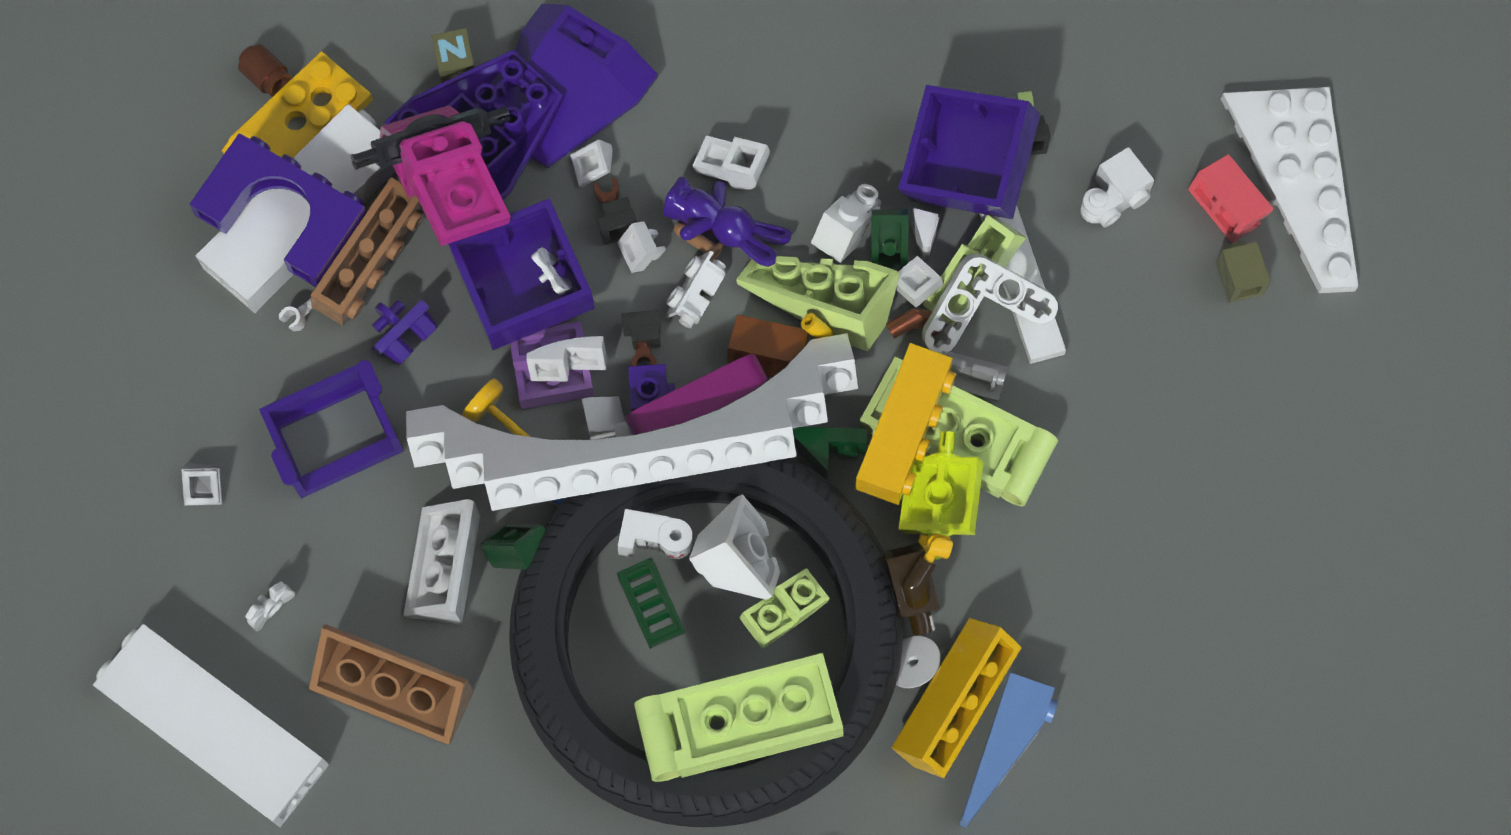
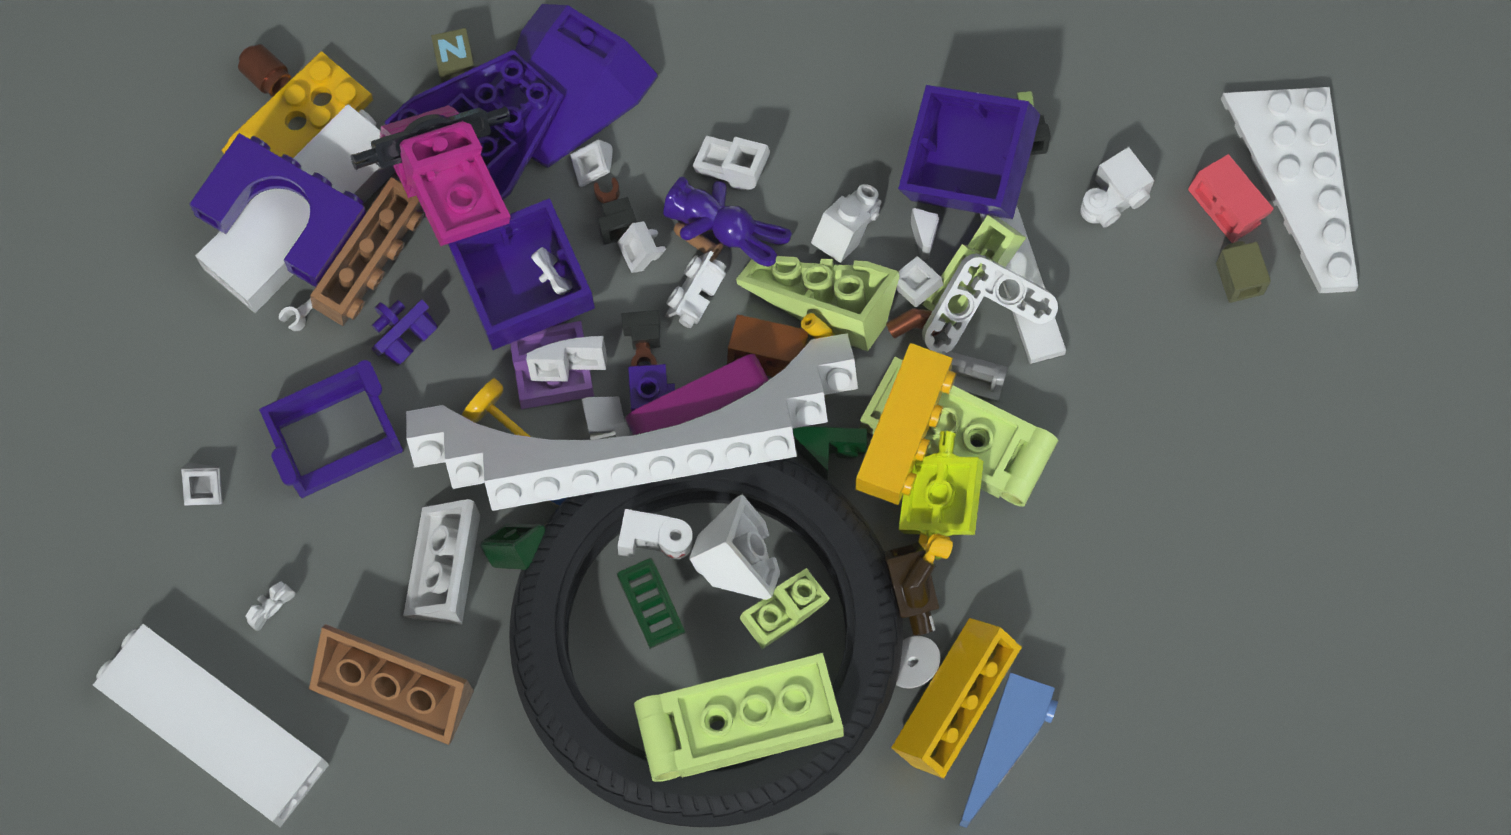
(889, 238): dark green slope -> none

